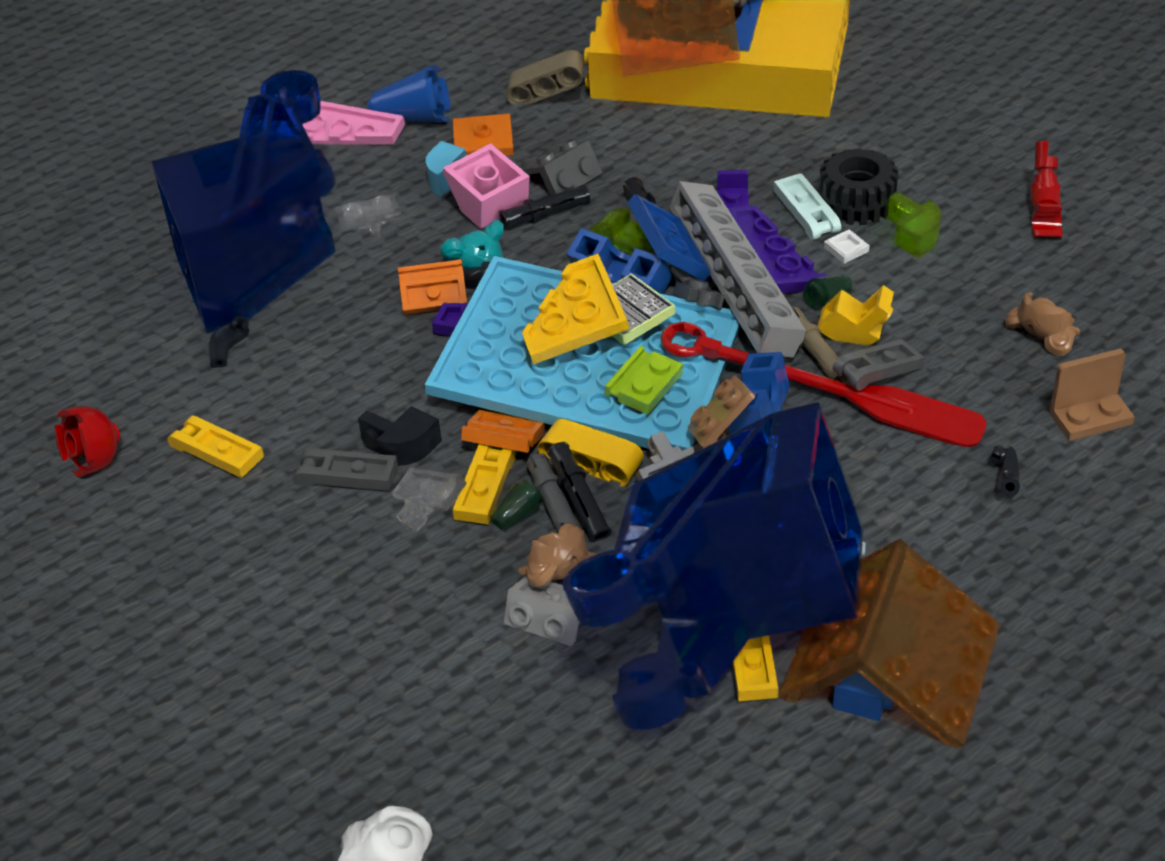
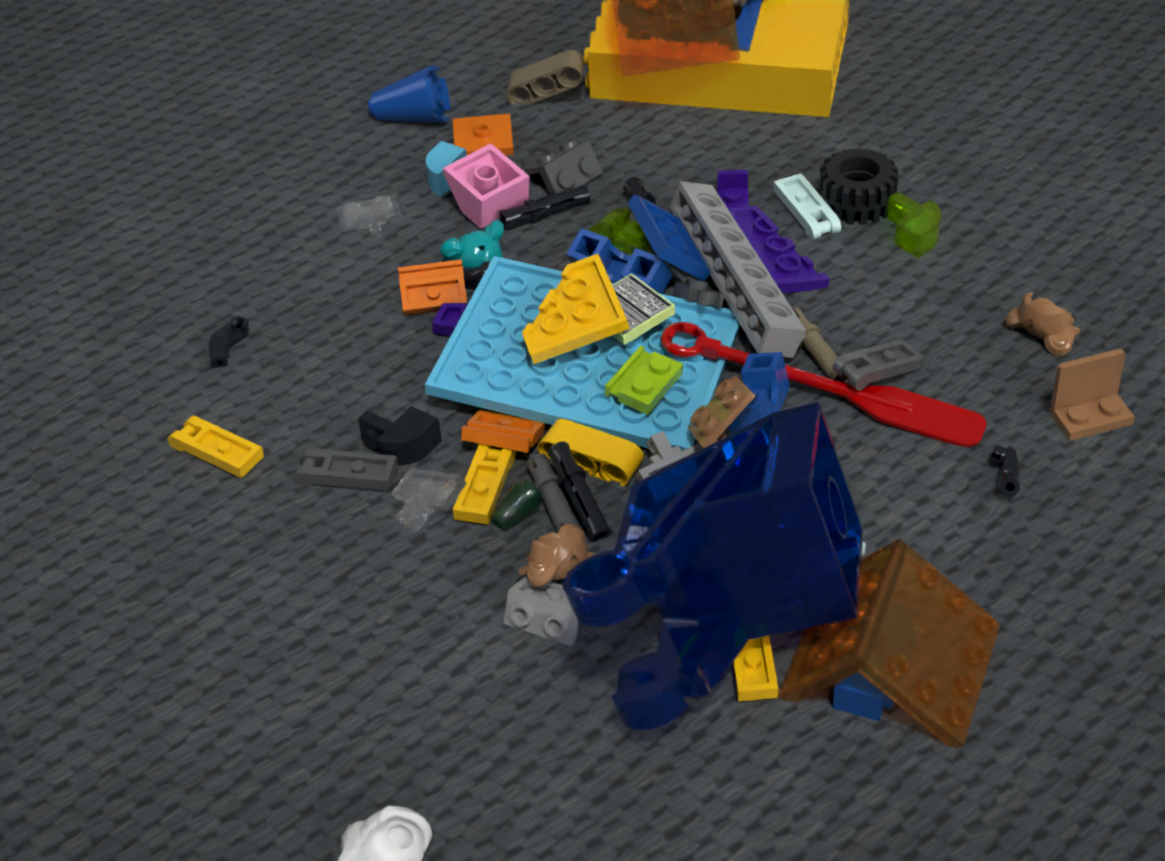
(88, 433): red cylinder -> none
(251, 207): clear blue piece -> none
(353, 126): bright pink wing -> none
(824, 289): clear green cone -> none
(846, 246): white tile -> none
(856, 322): yellow brick -> none
(1046, 195): red piece -> none

